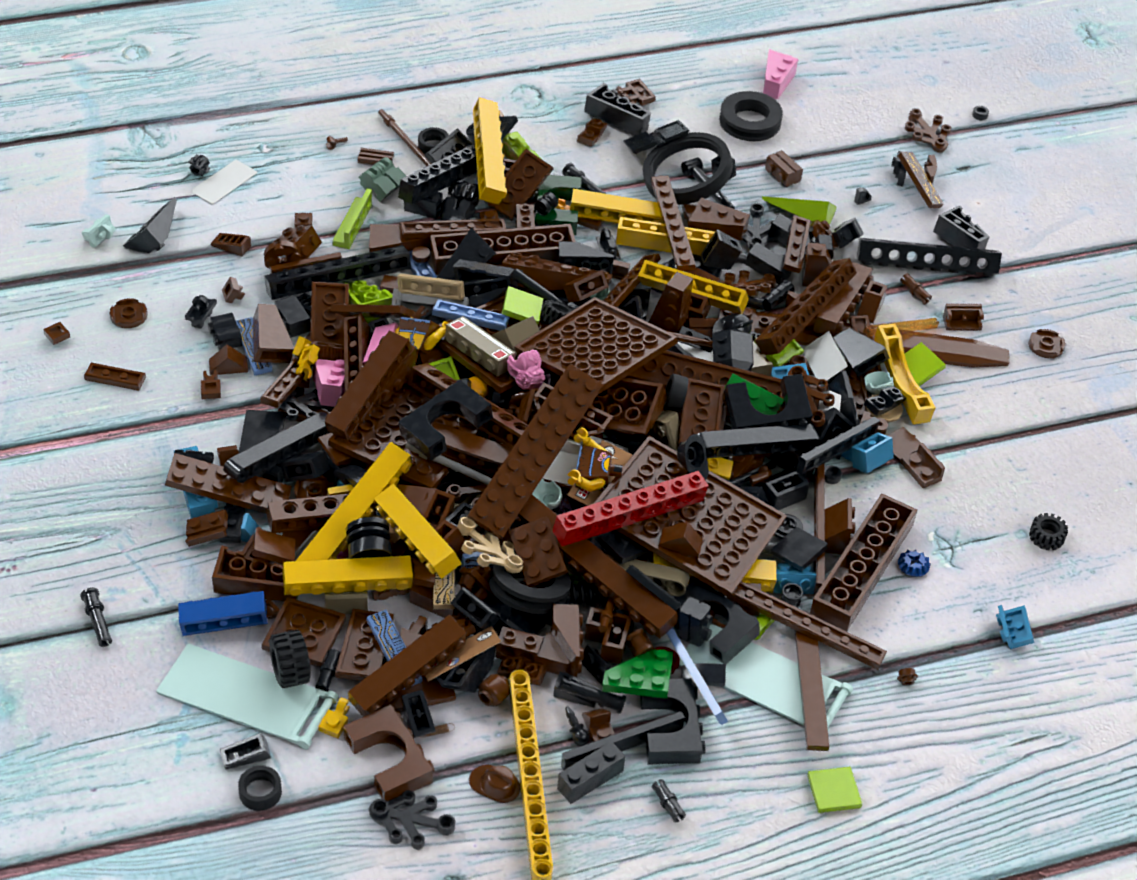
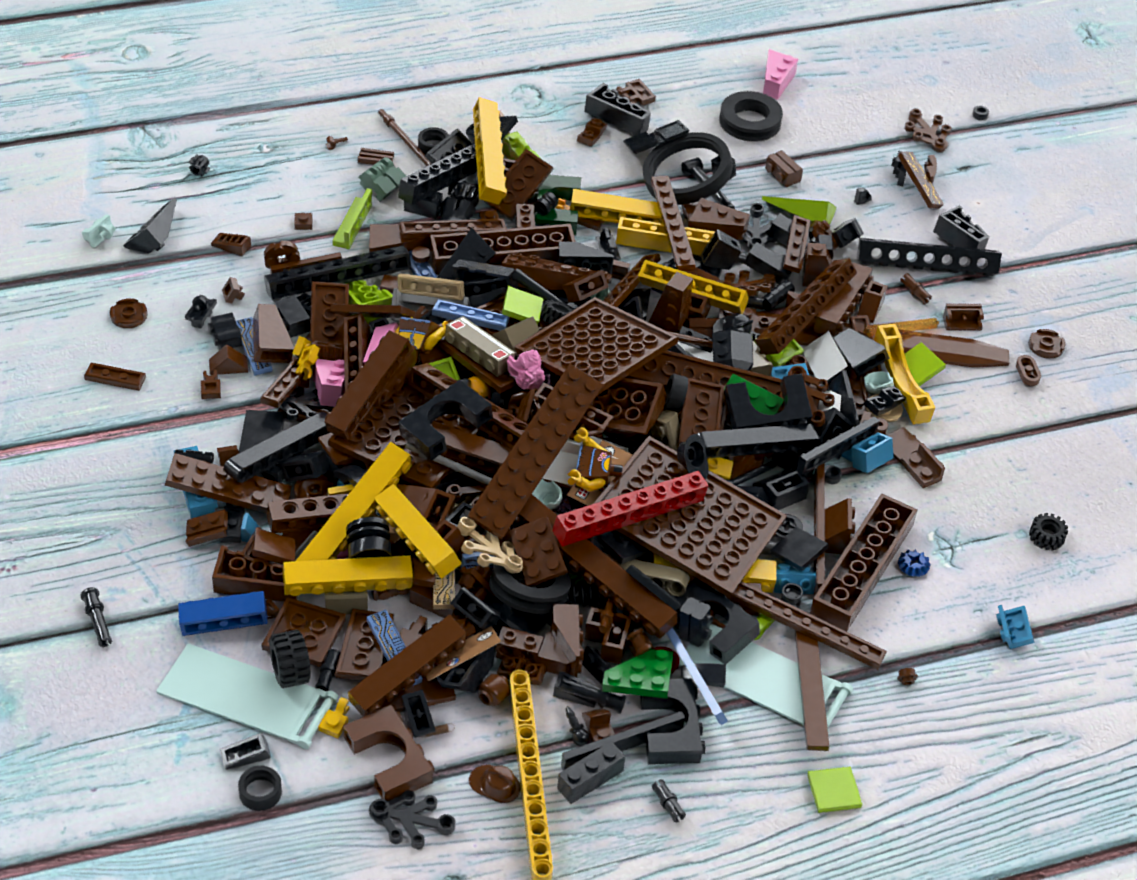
(56, 333): reddish brown plate -> none
(224, 181): white sticker -> none
(303, 237): reddish brown bracket -> none
(585, 183): black pin -> none
(681, 539): reddish brown slope -> none
(763, 475): reddish brown arm -> none
(1028, 370): none -> reddish brown plate

